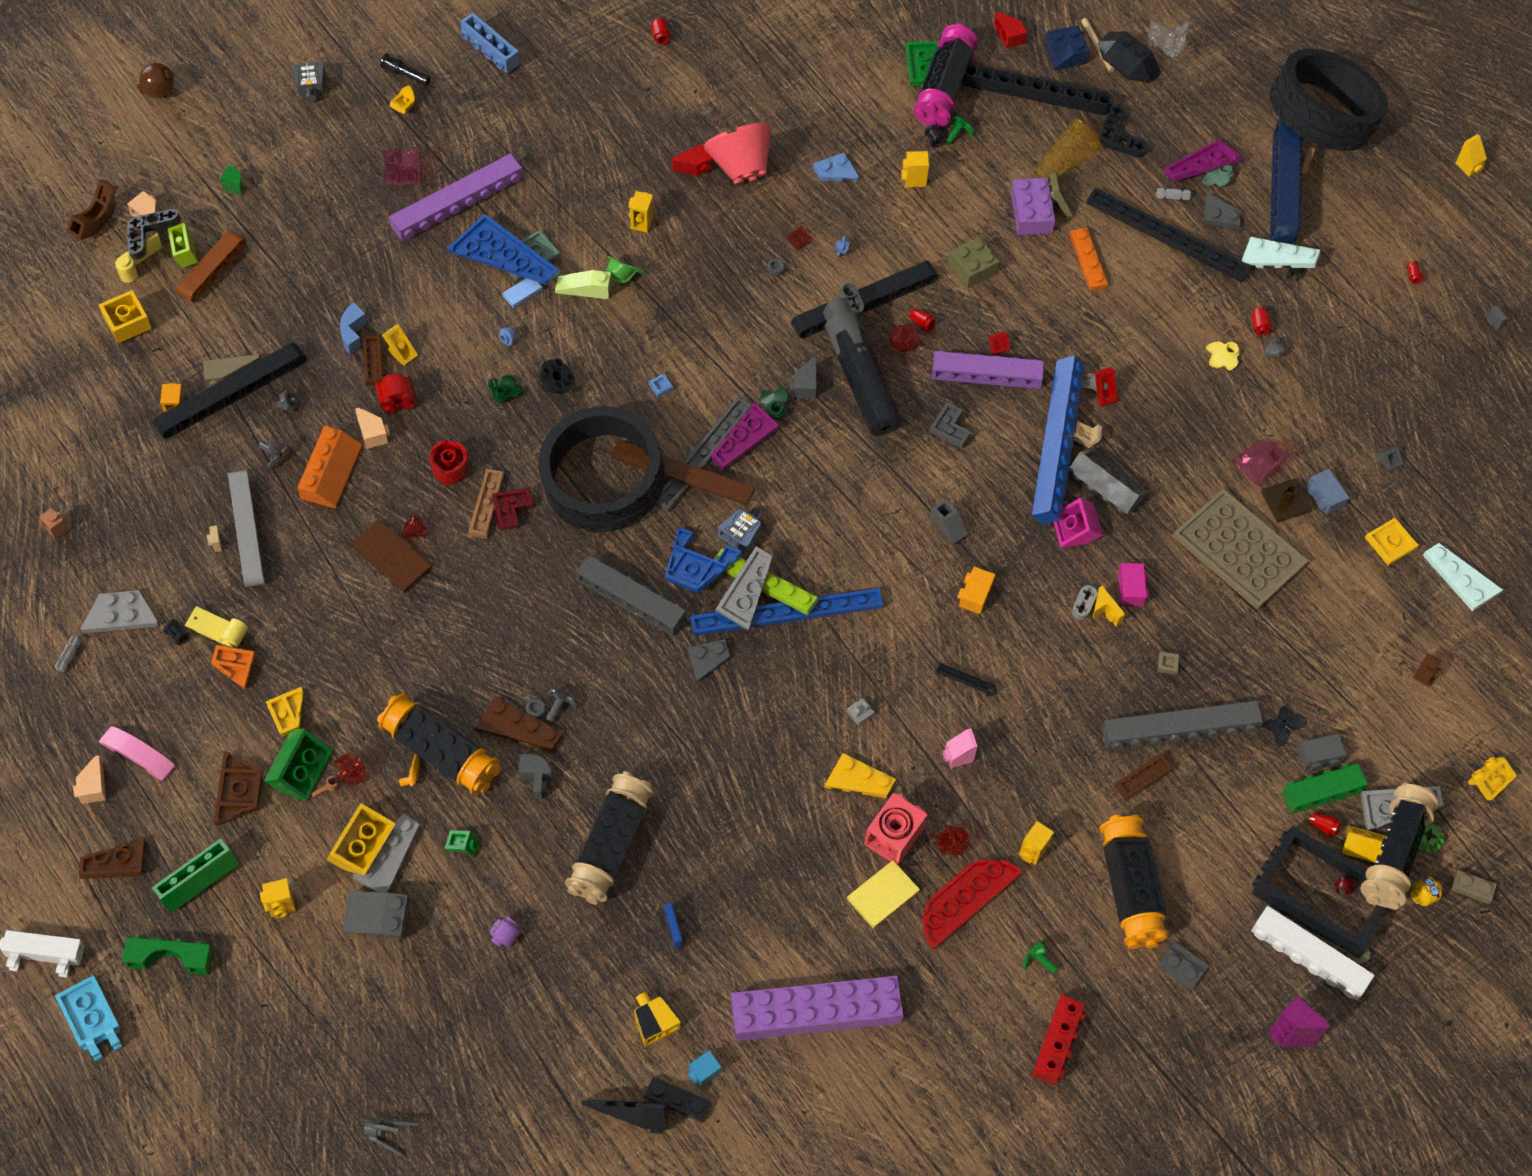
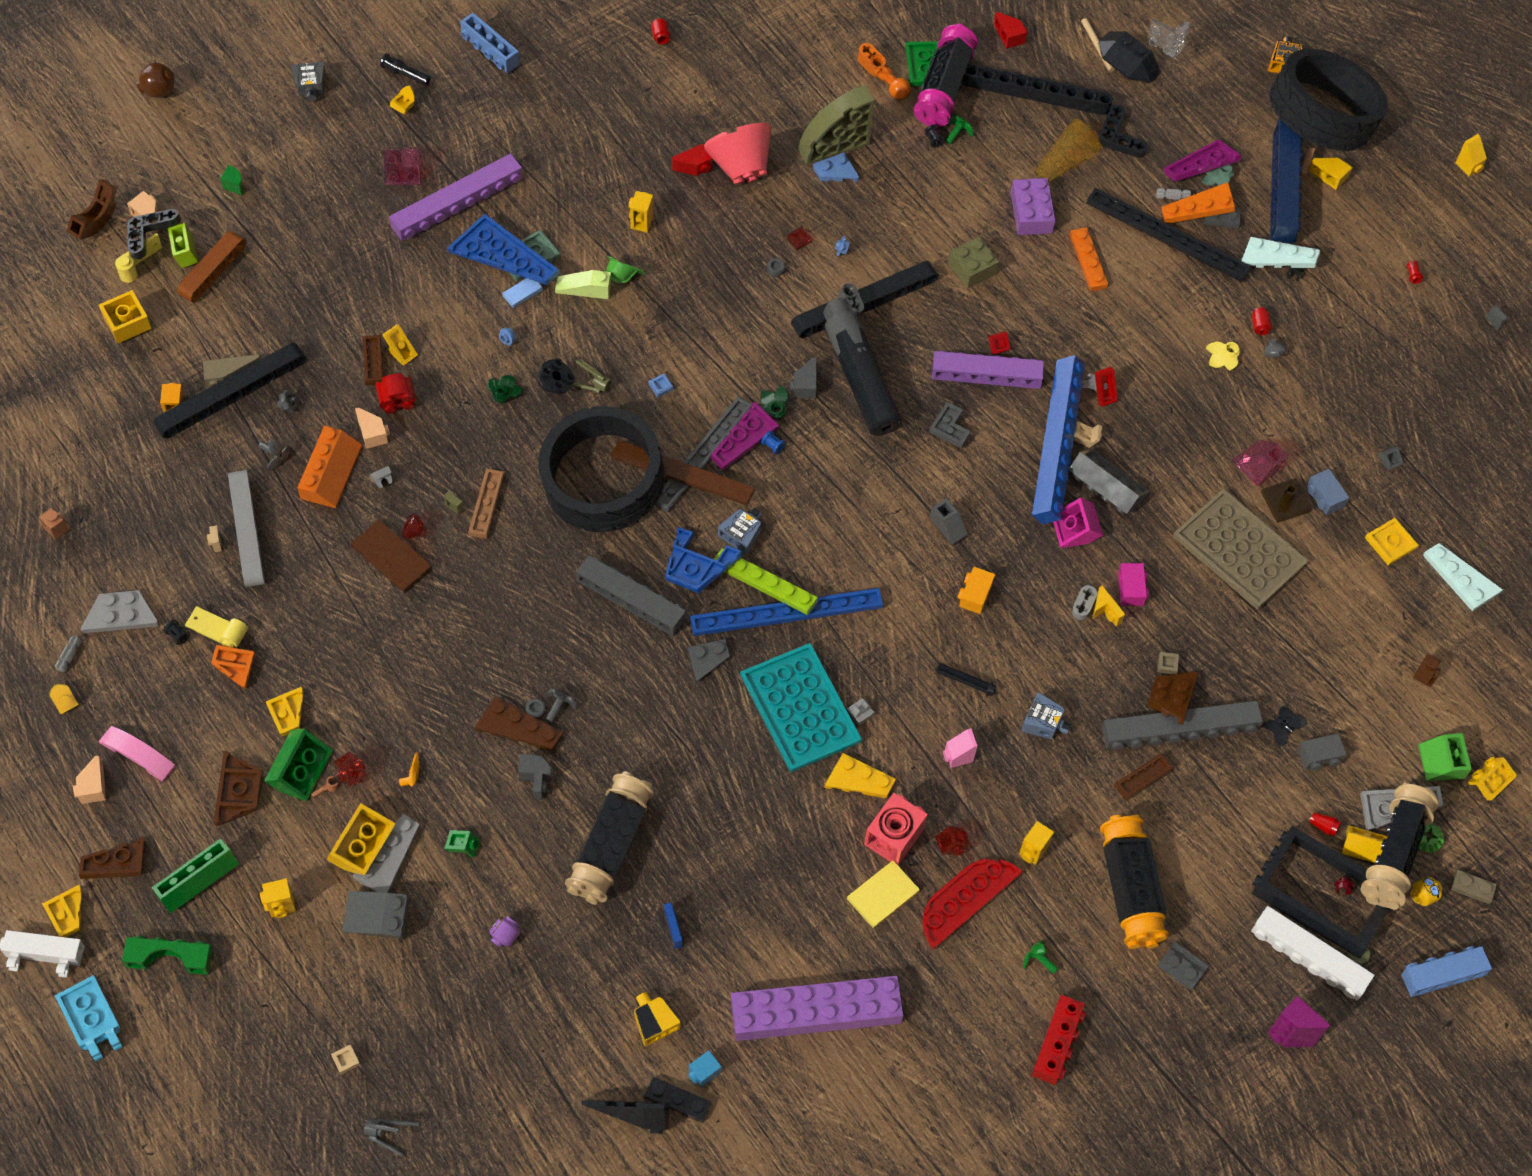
(62, 698): none -> yellow plate
(65, 911): none -> yellow wing
(345, 1059): none -> tan plate
(352, 321): medium blue brick -> none
(384, 473): none -> light grey tile
(439, 744): brick -> none
(449, 462): red brick -> none
(453, 503): none -> olive tile
(506, 503): dark red plate -> none
(600, 381): none -> olive plant
(743, 595): light grey wing -> none
(773, 442): none -> blue bush
(800, 707): none -> teal plate
(839, 126): none -> olive brick
(869, 57): none -> orange beam
(904, 338): clear red brick -> none
(915, 169): yellow brick -> none
(923, 319): red cone -> none
(1045, 718): none -> torso
(1058, 194): olive wing -> none
(1066, 47): dark blue slope -> none
(1173, 694): none -> reddish brown wing
(1203, 204): none -> orange wing
(1282, 52): none -> torso
(1324, 788): green brick -> none
(1330, 170): none -> yellow slope
(1445, 758): none -> bright green slope
(1446, 971): none -> medium blue brick

